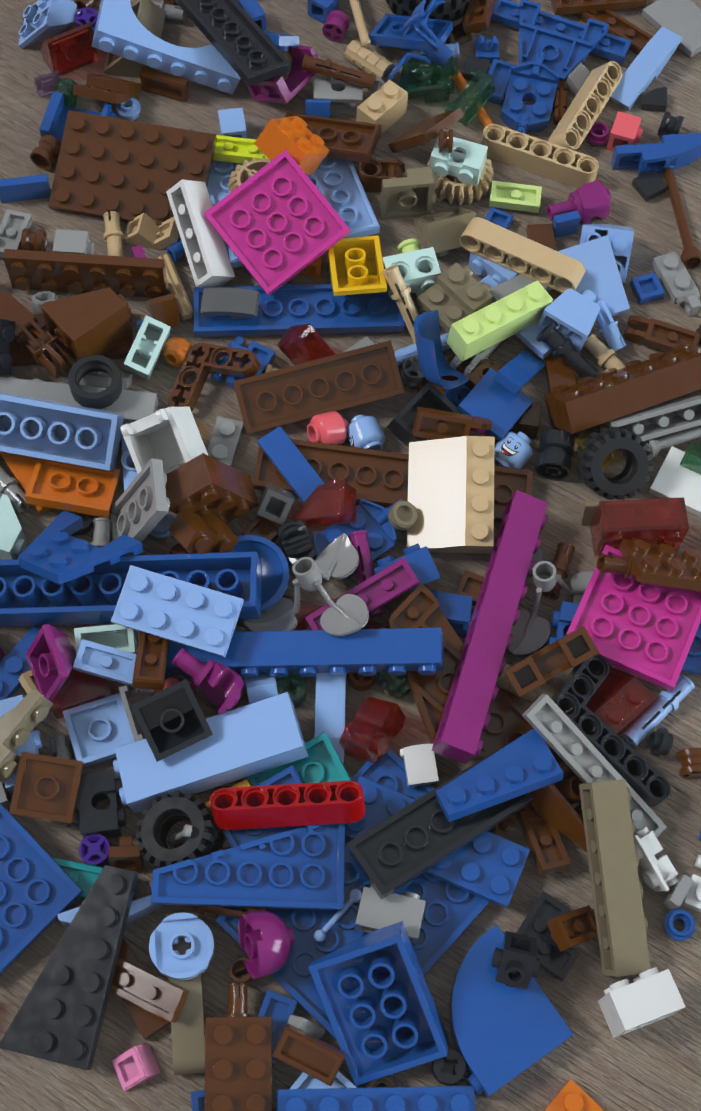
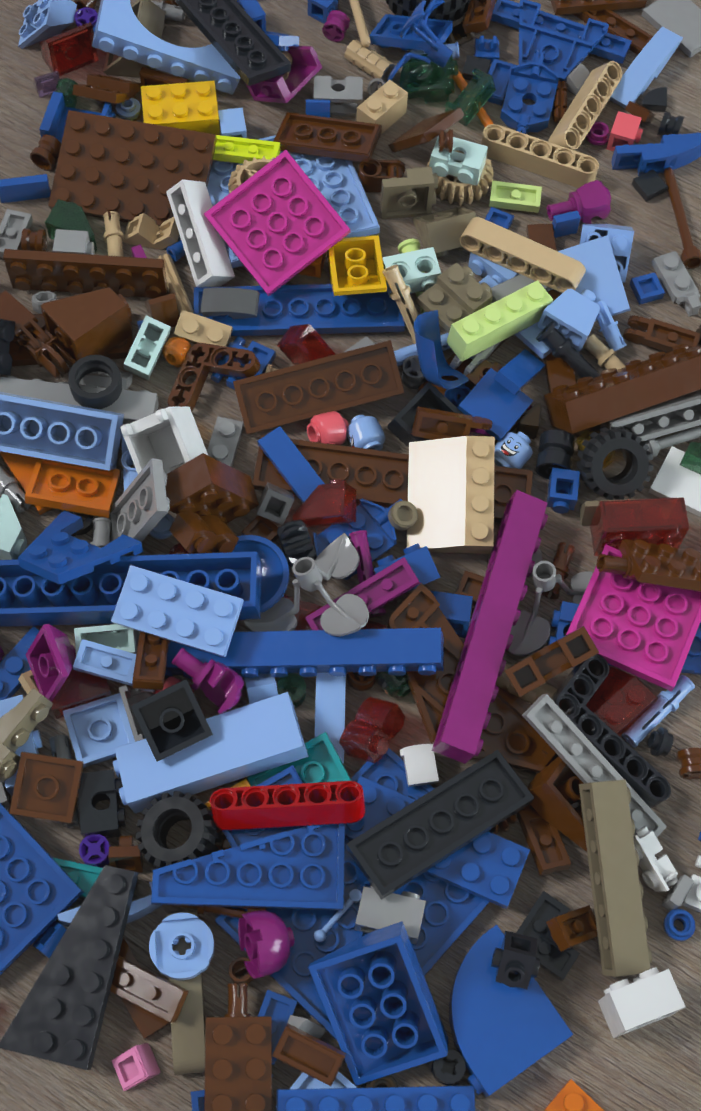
(50, 938): none -> blue tile
(68, 217): none -> clear green slope
(175, 838): light grey hinge -> none
(182, 106): none -> yellow brick
(202, 329): none -> tan plate
(295, 137): orange brick -> none
(311, 64): reddish brown pin -> none
(501, 777): blue wing -> none
(563, 490): none -> blue brick
(638, 110): none -> reddish brown plate

